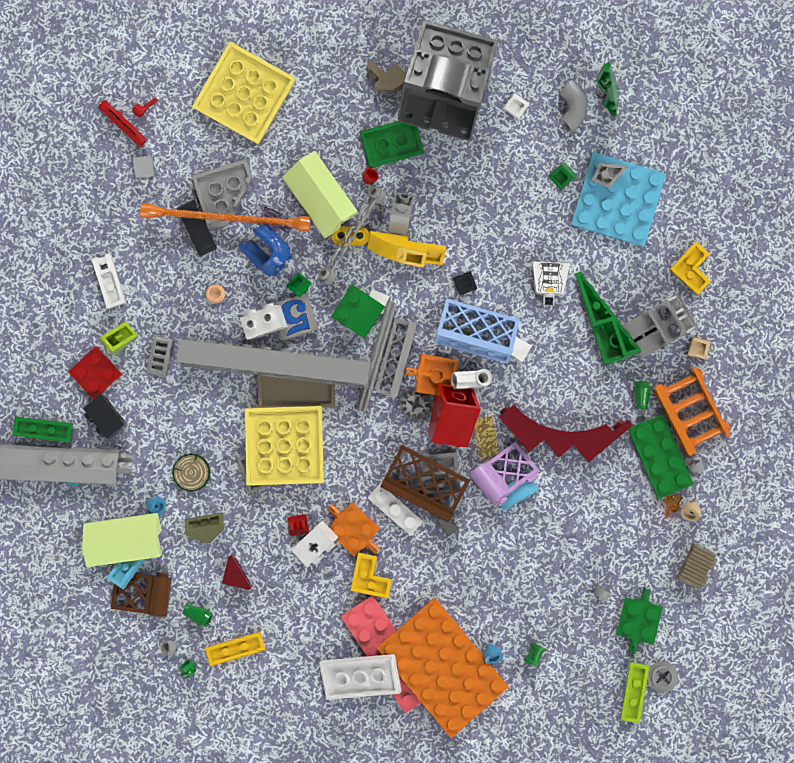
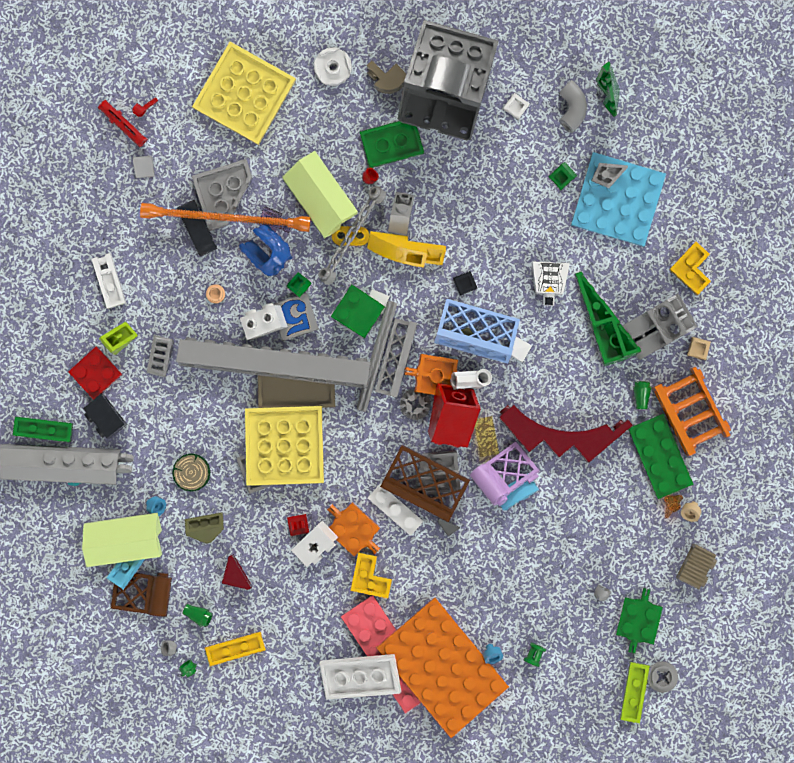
(328, 57): none -> white plate
(697, 468): light grey hinge -> none

